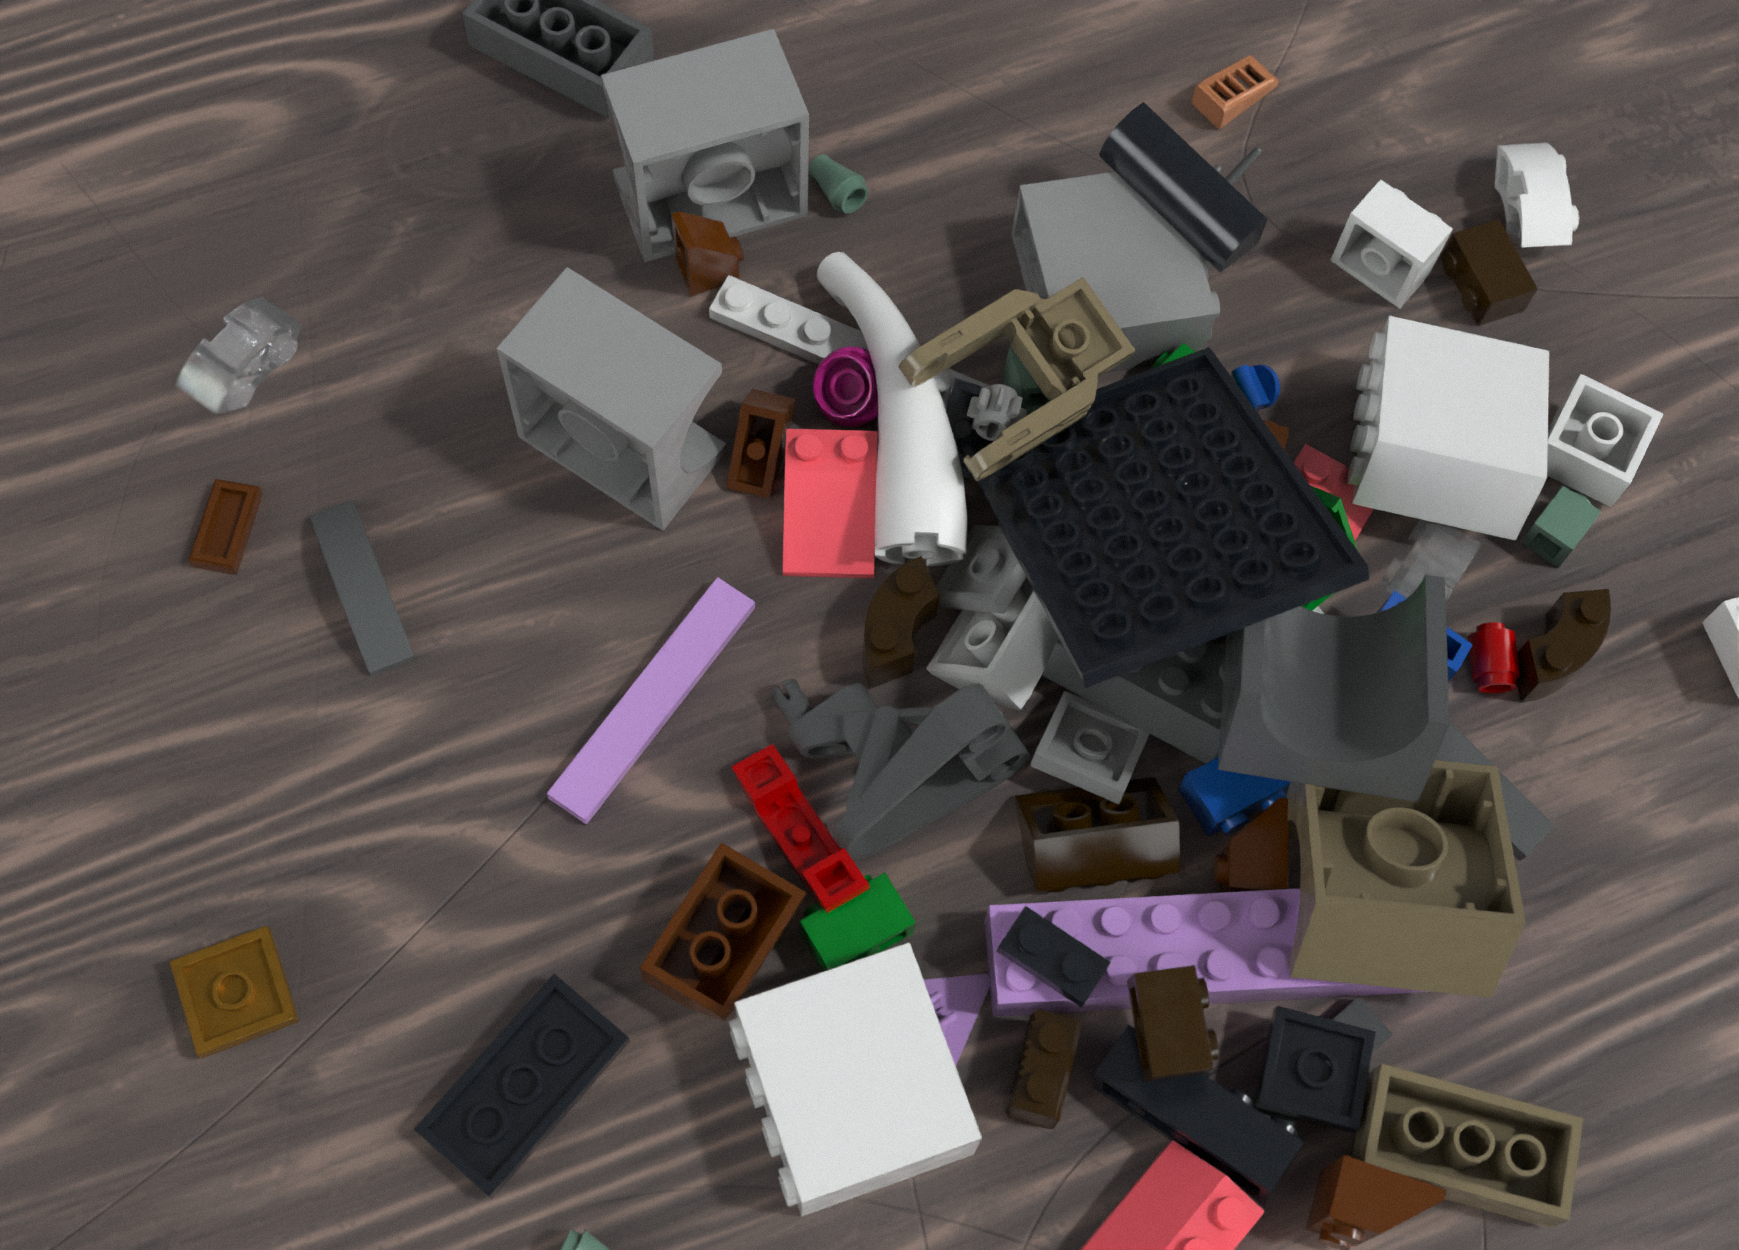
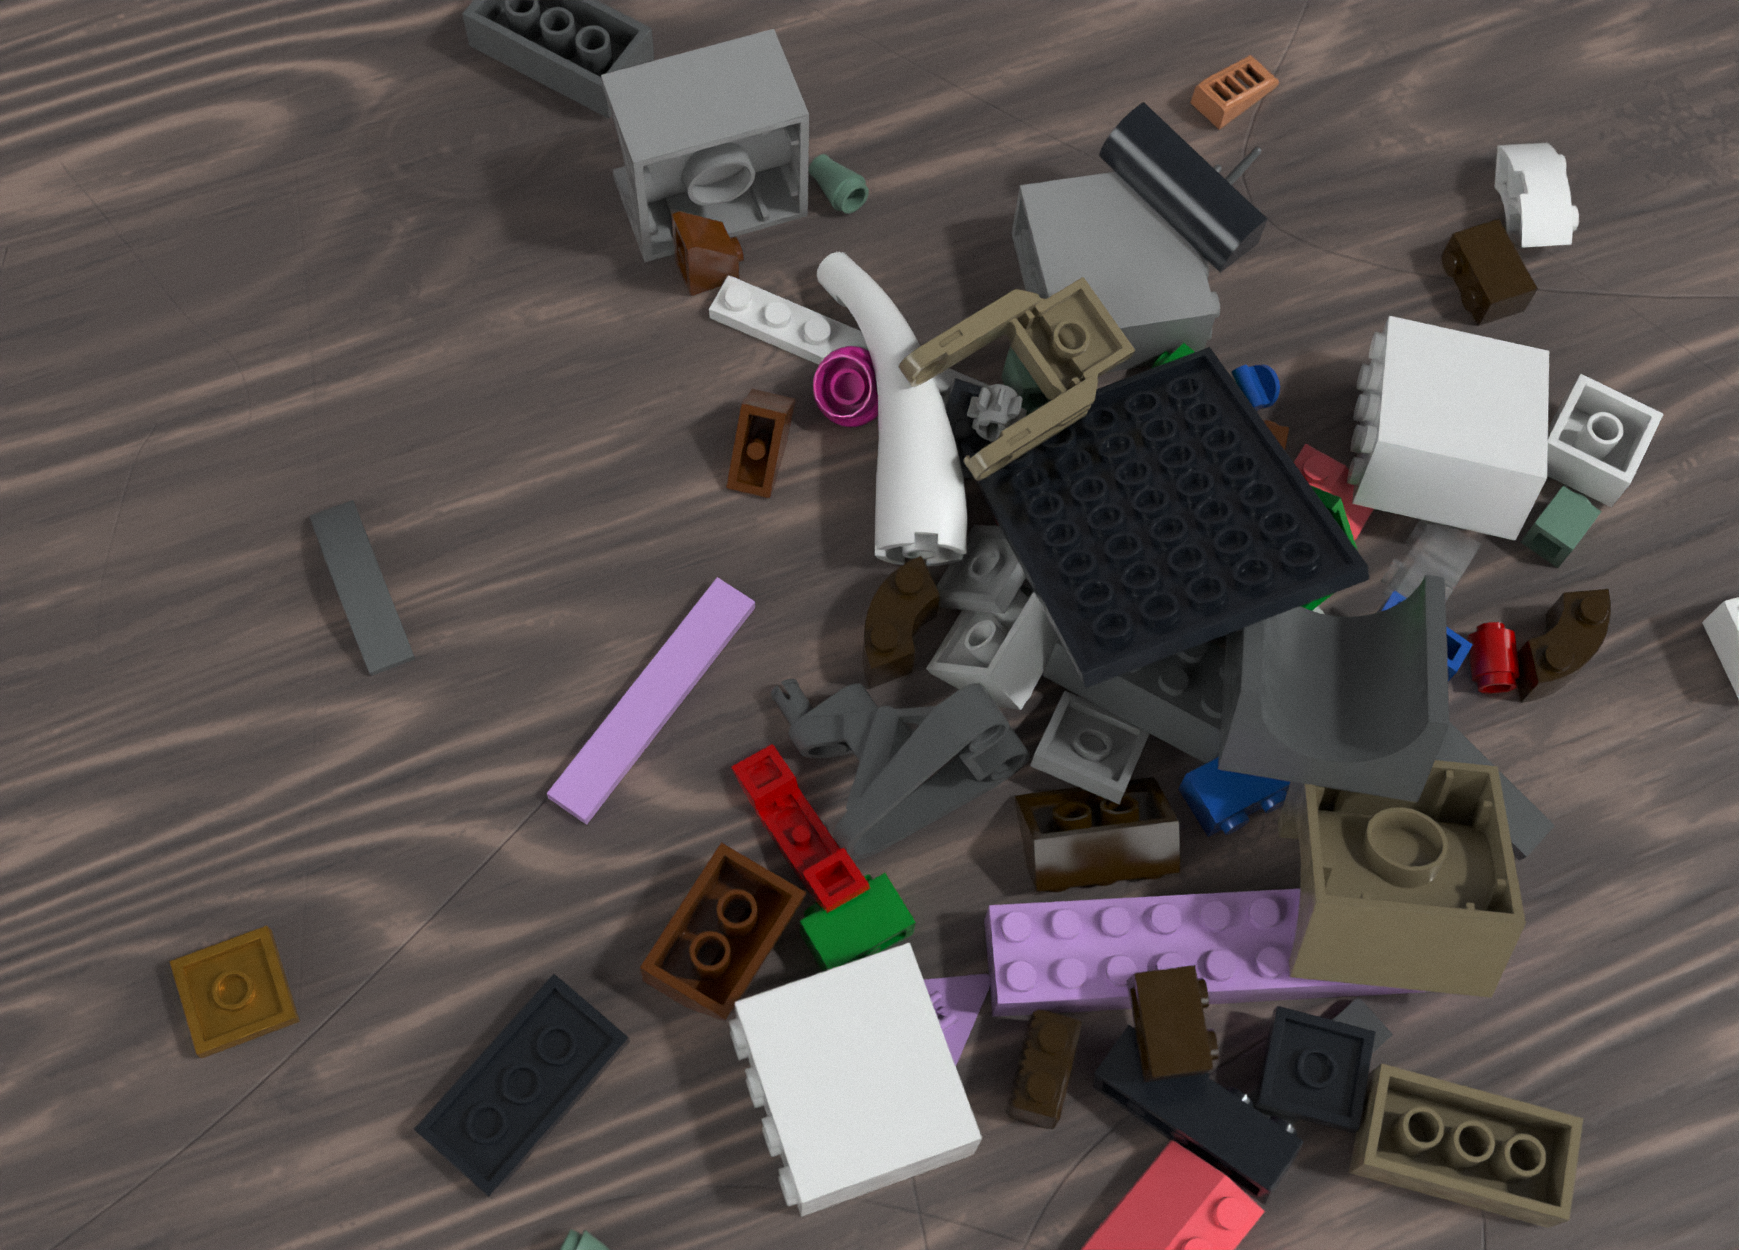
(225, 526): reddish brown tile -> none
(242, 354): clear brick -> none
(611, 397): light grey piece -> none
(829, 503): coral slope -> none
(1053, 956): black plate -> none
(1257, 854): reddish brown slope -> none
(1364, 1200): reddish brown slope -> none
(1390, 243): white brick -> none

